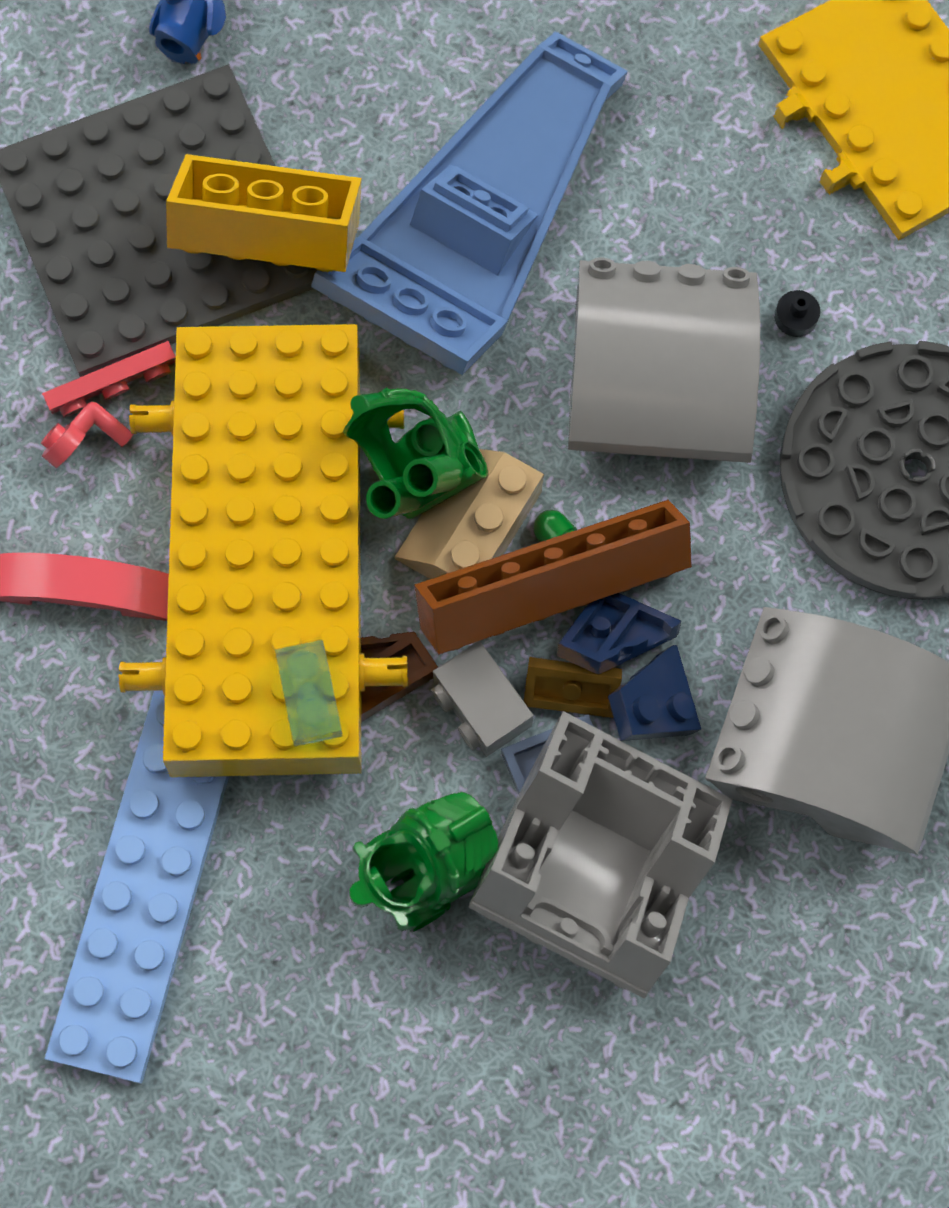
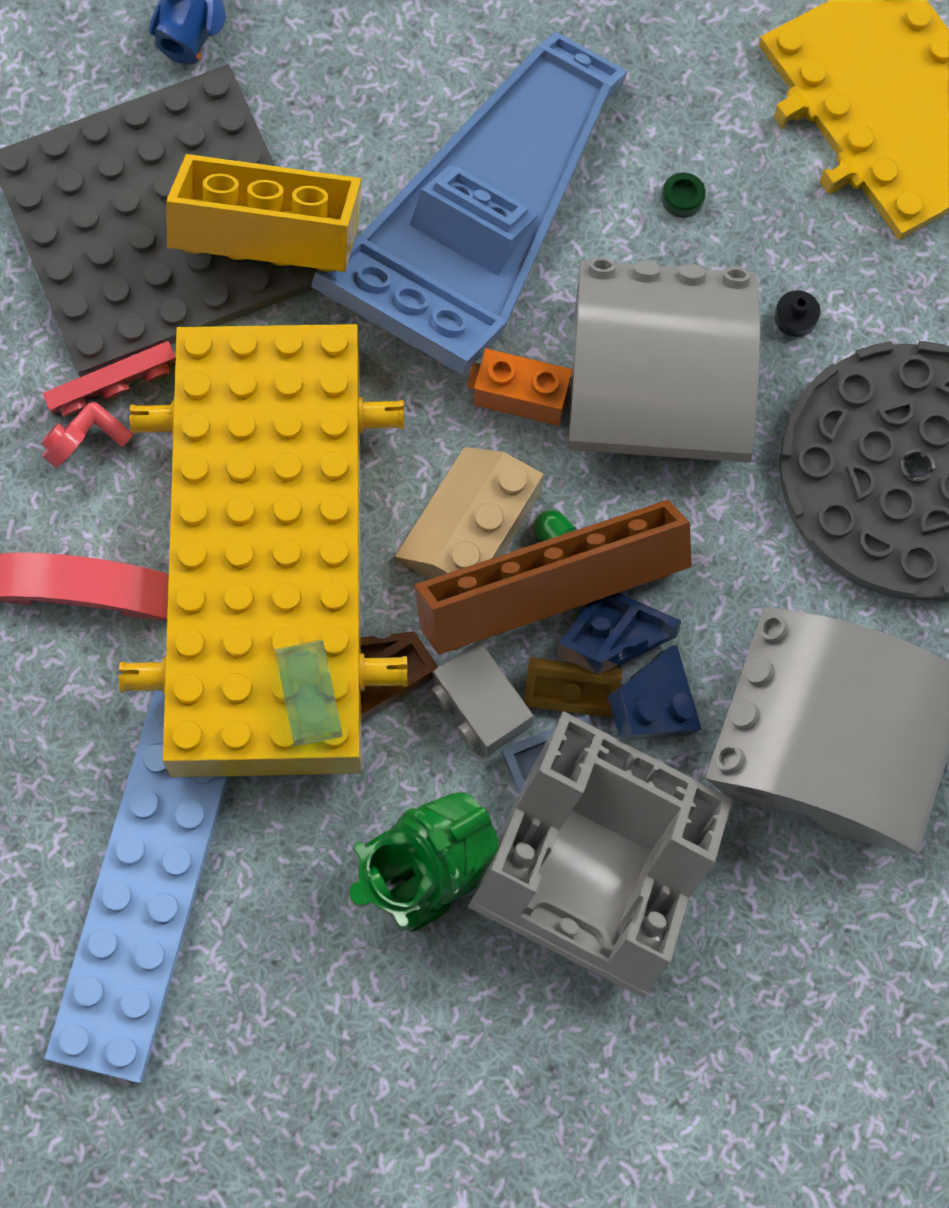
(424, 464): green helmet -> none
(520, 386): none -> orange brick
(683, 194): none -> dark green tile

